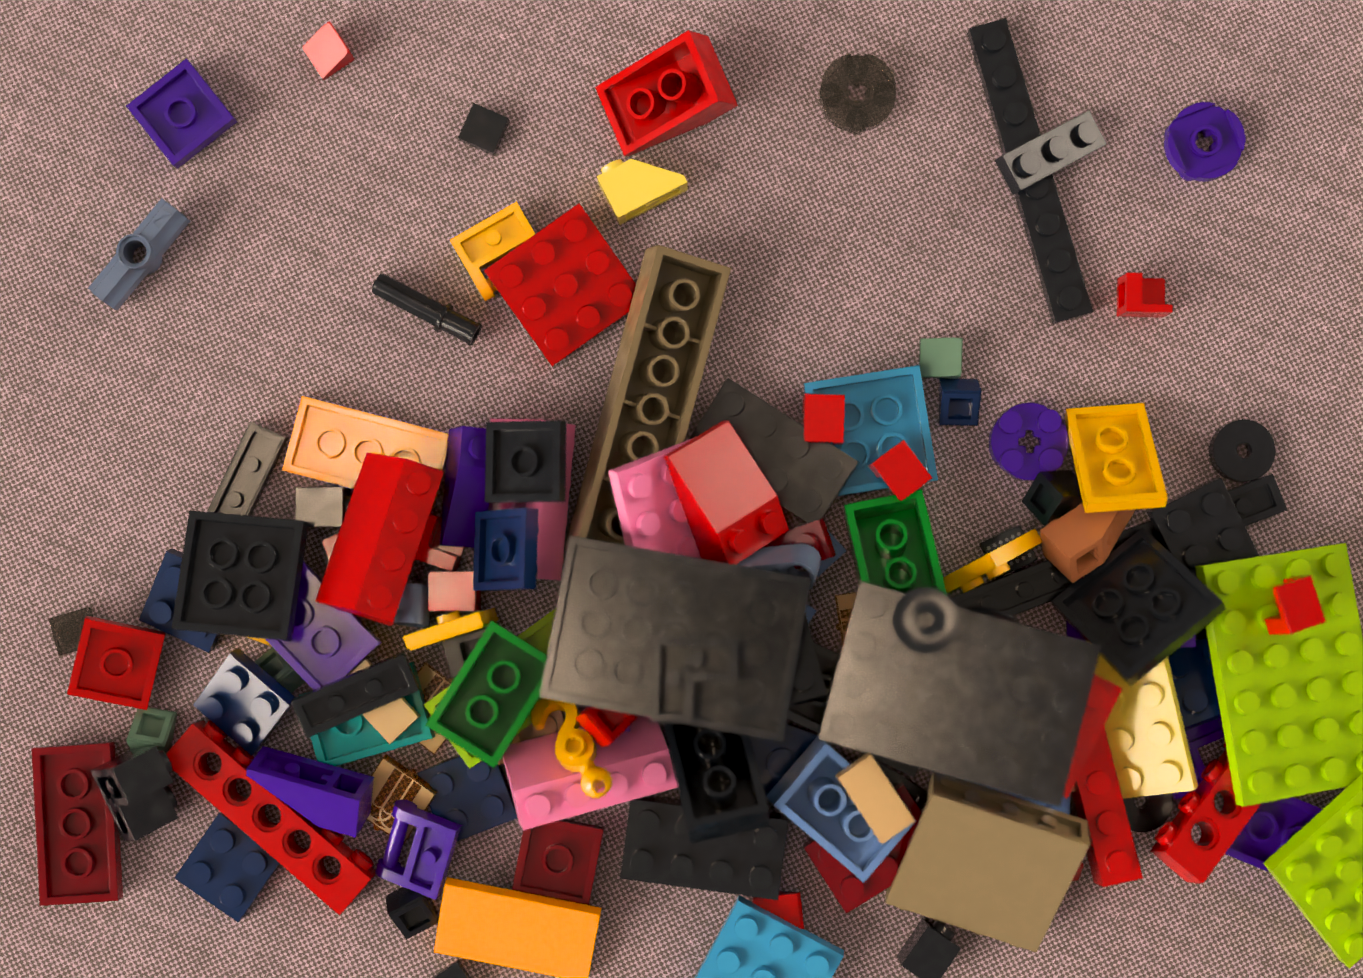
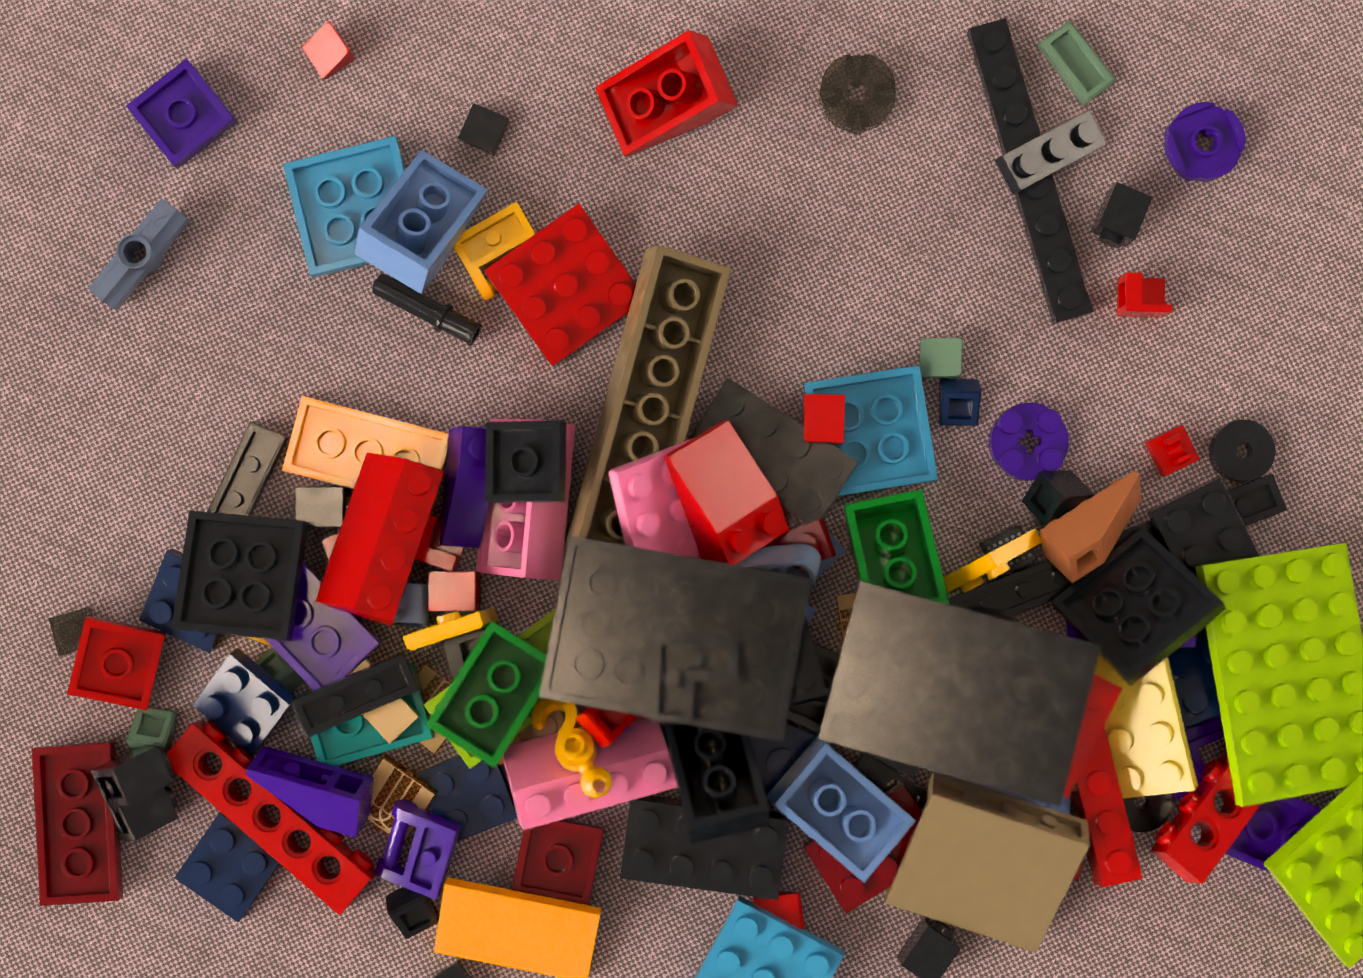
(335, 197): none -> dark azure plate
(419, 221): none -> medium blue slope
(505, 549): dark blue plate -> none
(638, 187): light yellow slope -> none
(875, 798): tan tile -> none
(900, 470): red panel -> none
(943, 613): black piece -> none
(1076, 63): none -> sand green tile
(1115, 458): yellow plate -> none
(1120, 215): none -> black brick
(1171, 450): none -> red tile
(1297, 606): red panel -> none

